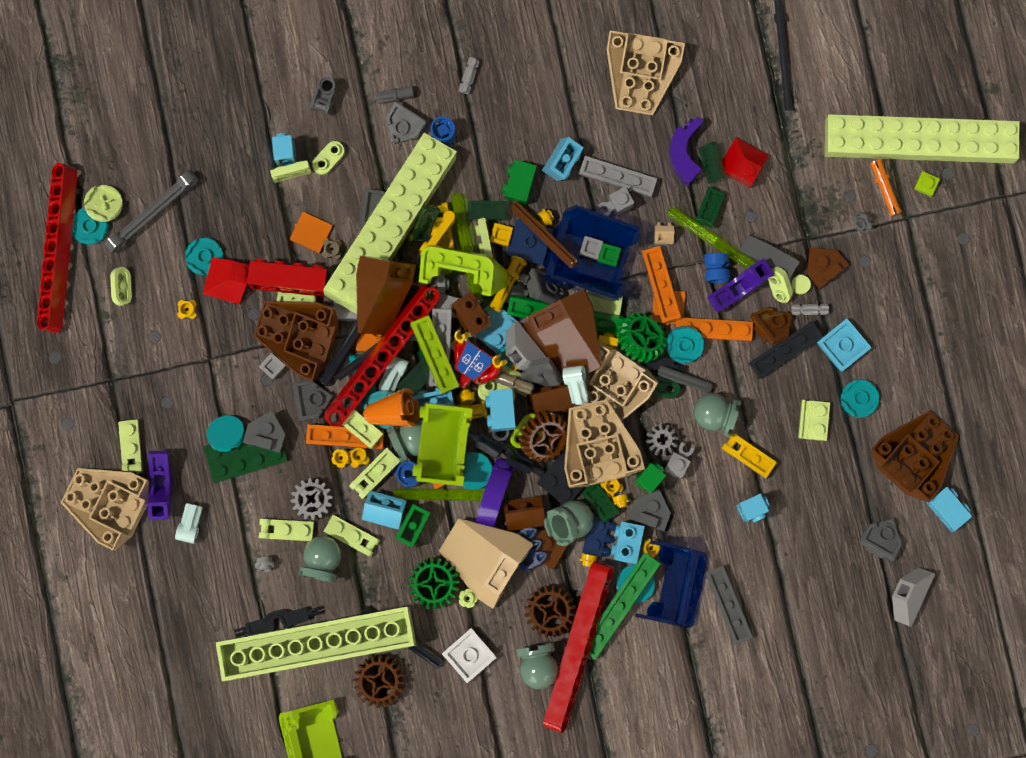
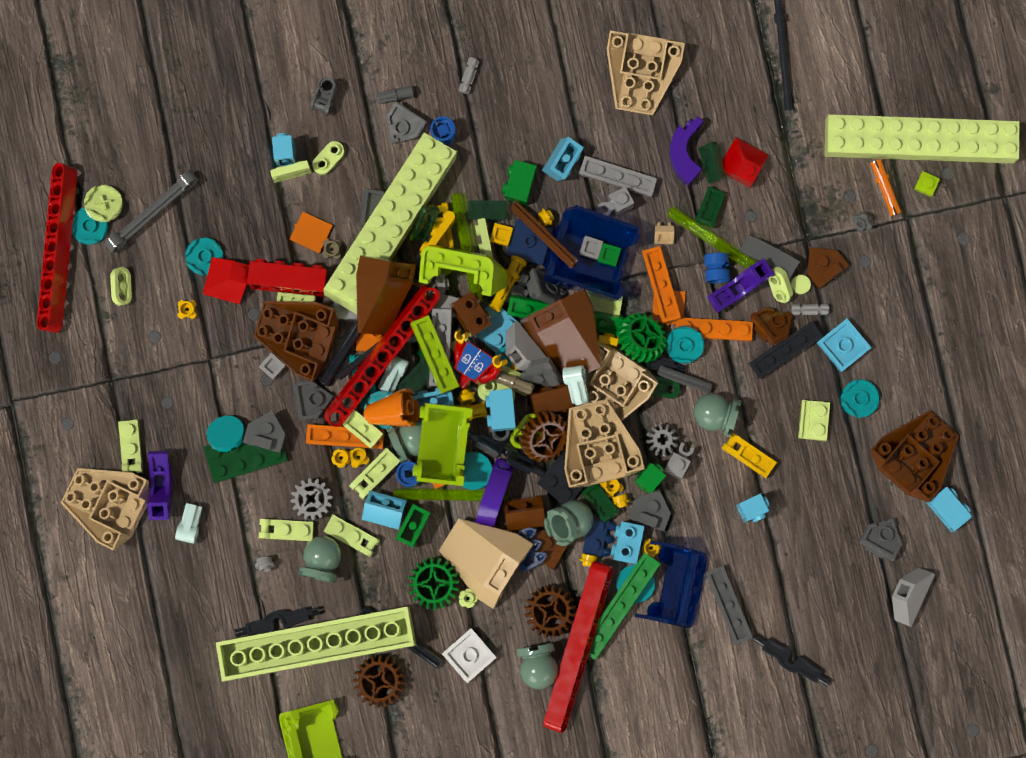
(800, 665): none -> black piece

